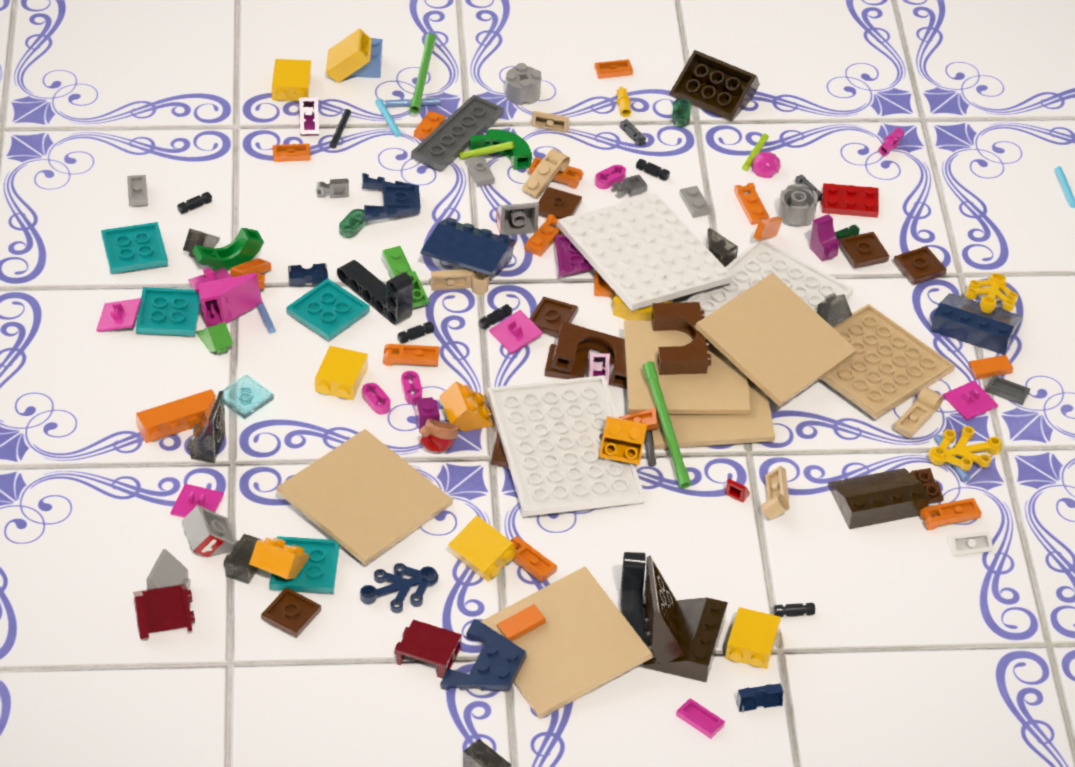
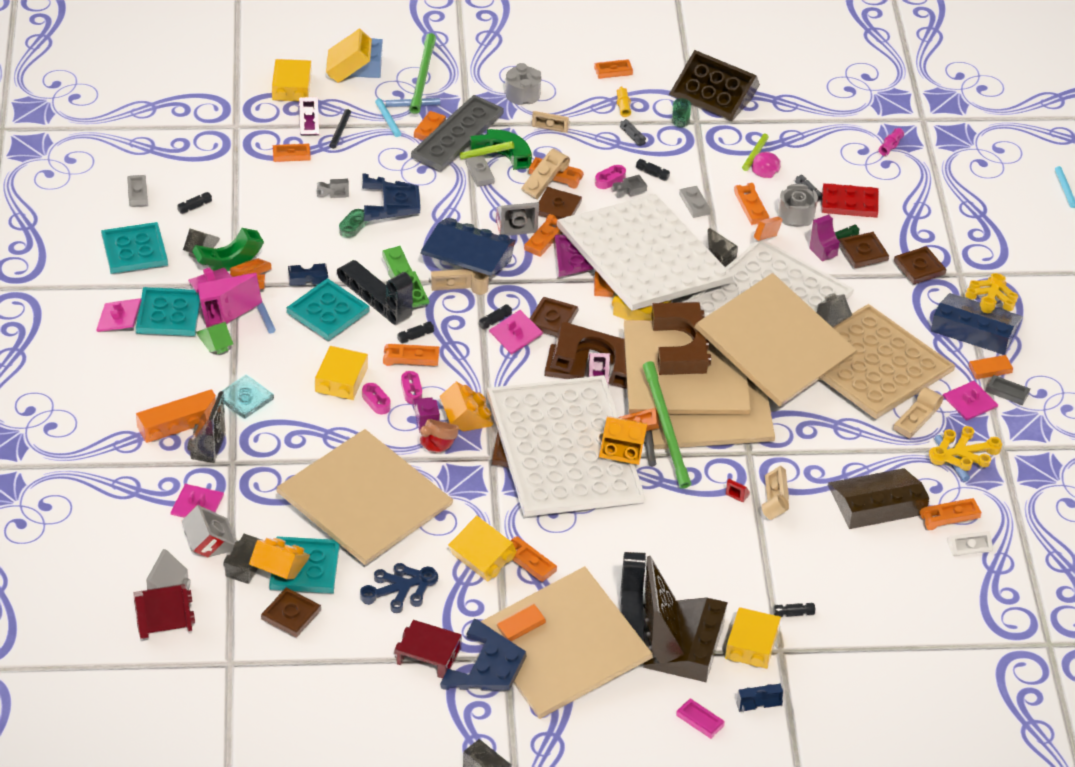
(932, 487): reddish brown slope -> none

